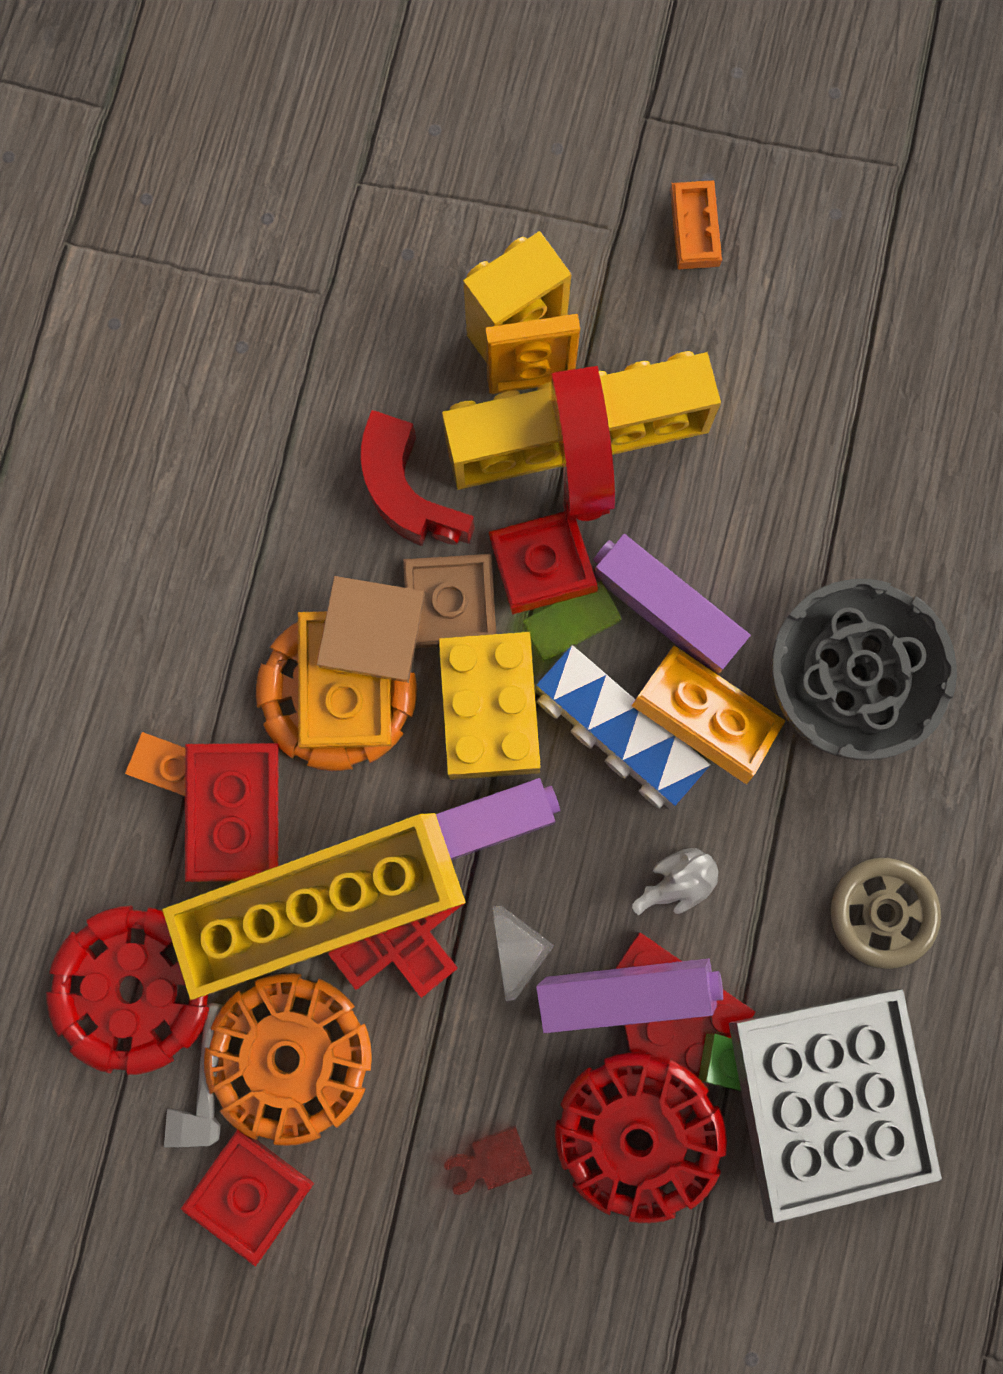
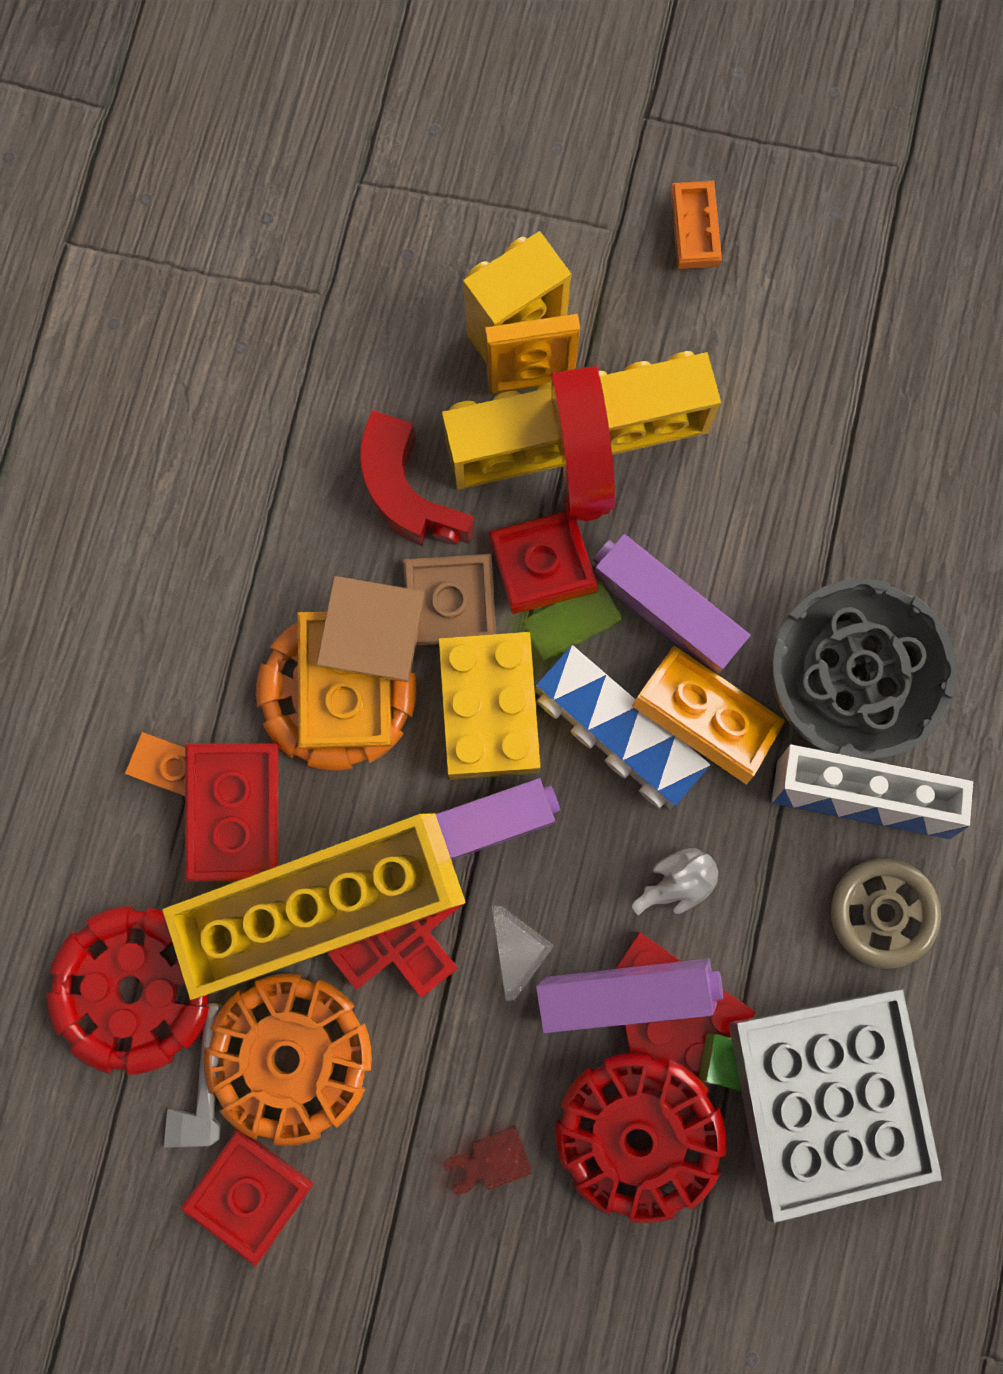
(872, 792): none -> white brick

